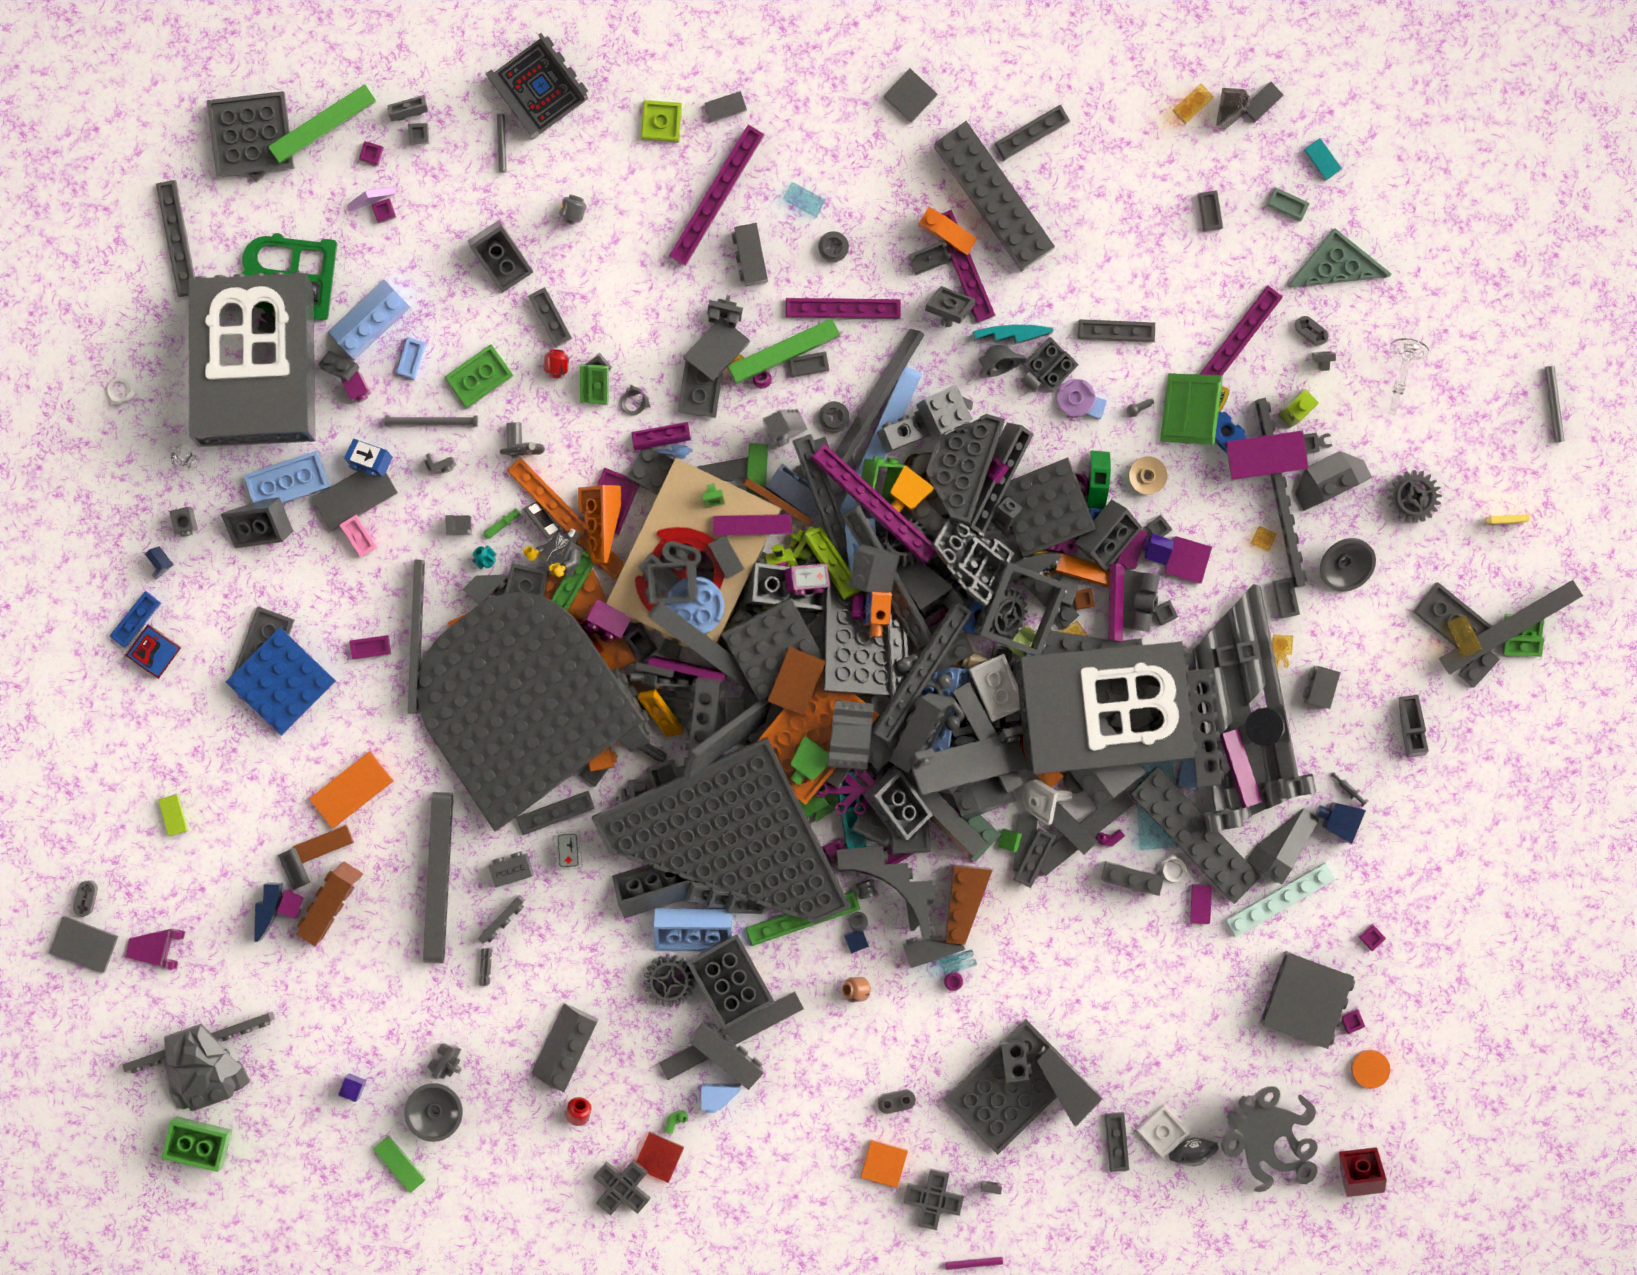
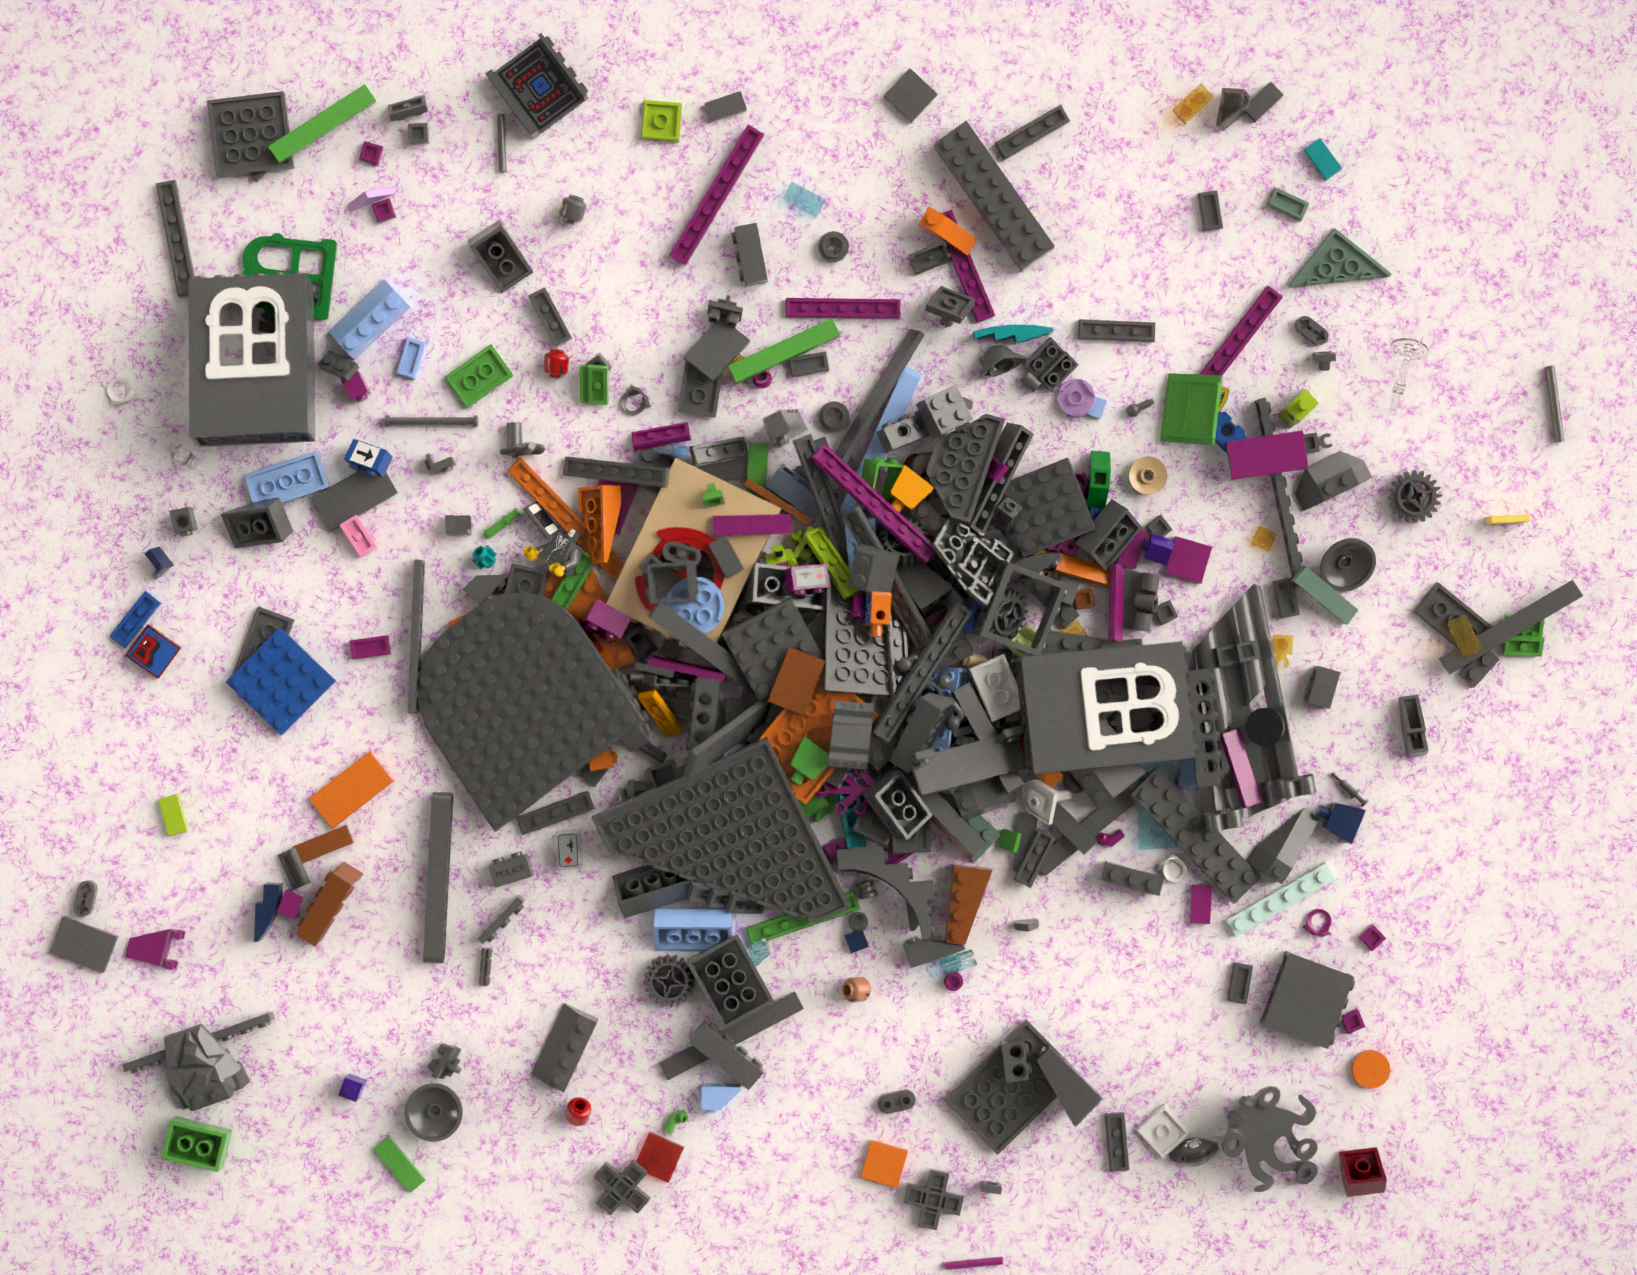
(616, 471): none -> dark grey tile
(718, 450): none -> dark grey tile
(759, 951): none -> clear light blue slope
(1026, 925): none -> tile
(1239, 982): none -> dark grey tile
(1324, 595): none -> sand green tile
(1325, 929): none -> magenta piece

